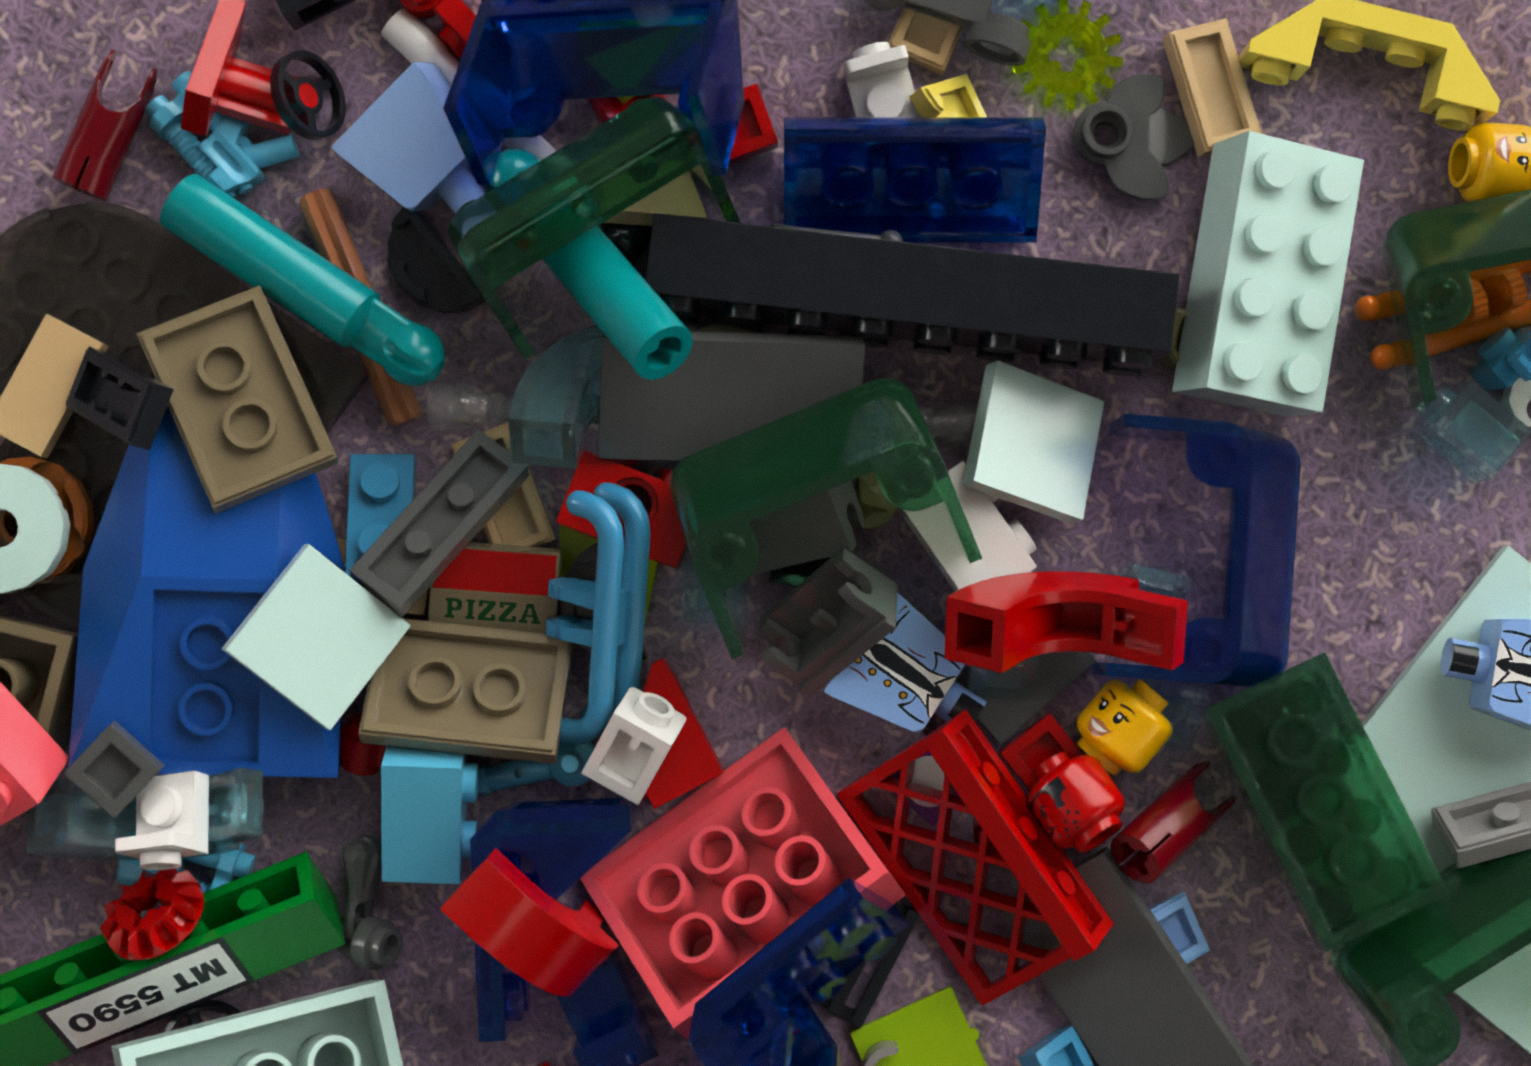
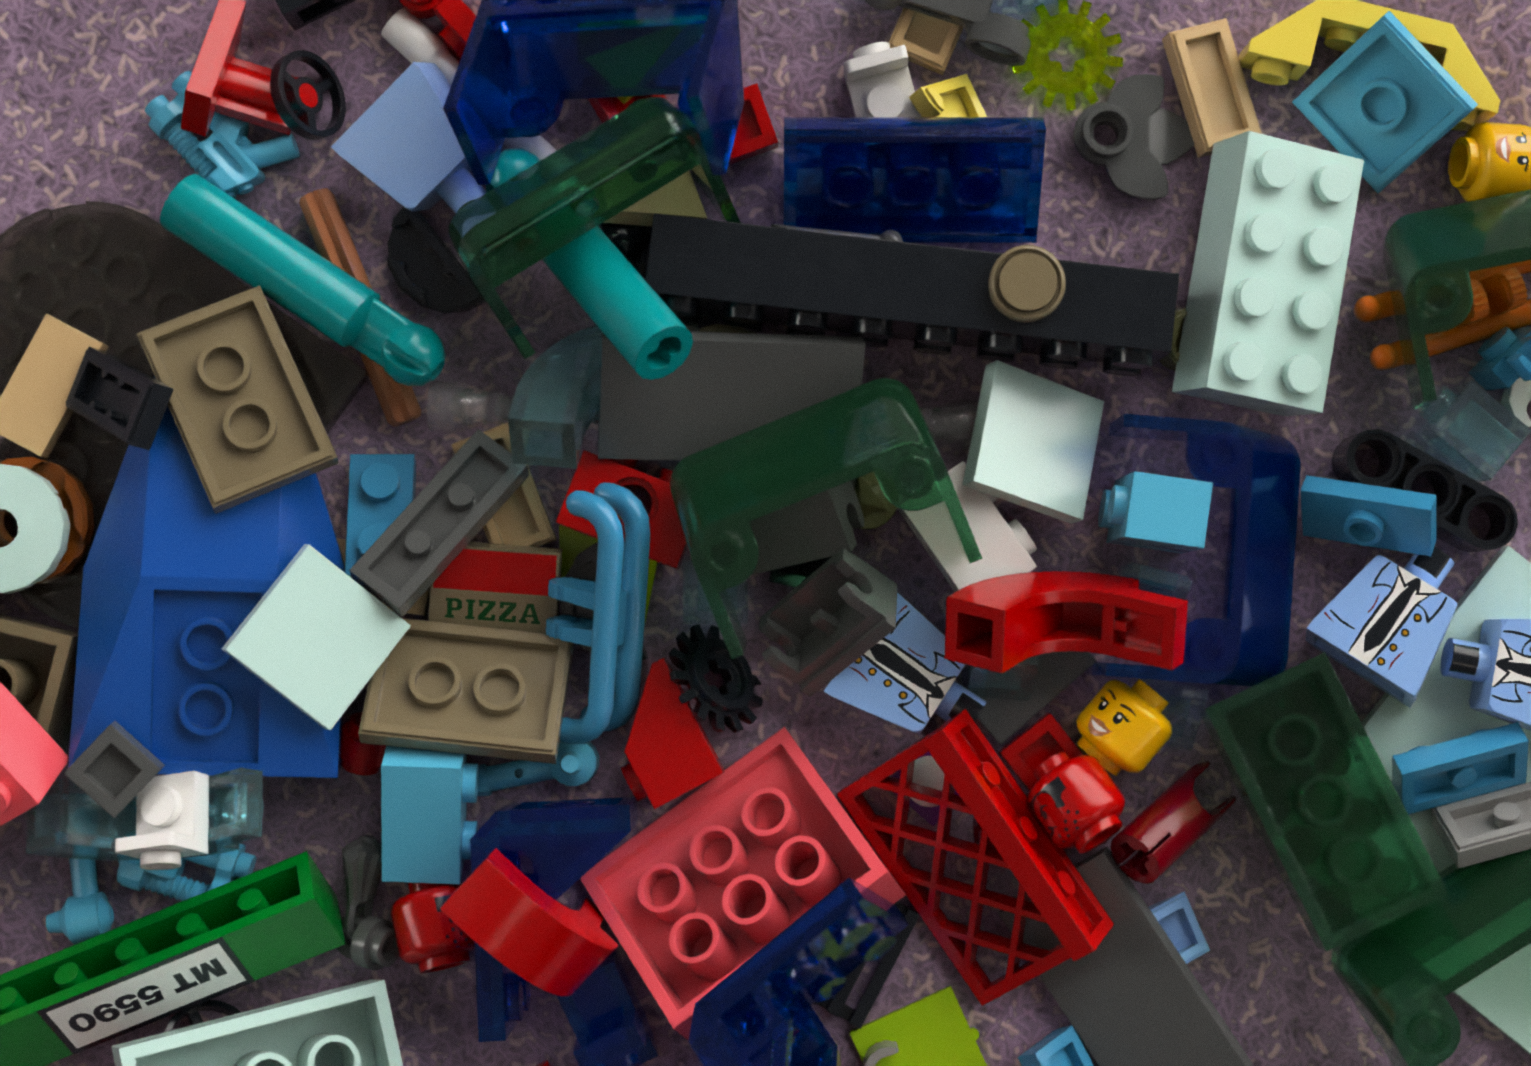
(85, 912): none -> medium azure piece
(101, 138): dark red piece -> none
(160, 928): red gear -> none
(425, 932): none -> red head
(634, 744): white bracket -> none
(732, 699): none -> black gear
(1026, 283): none -> dark tan piece
(1156, 512): none -> medium azure brick
(1368, 515): none -> dark azure plate
(1385, 101): none -> medium azure tile
(1388, 623): none -> light blue torso
(1454, 491): none -> black beam
(1461, 768): none -> dark azure plate

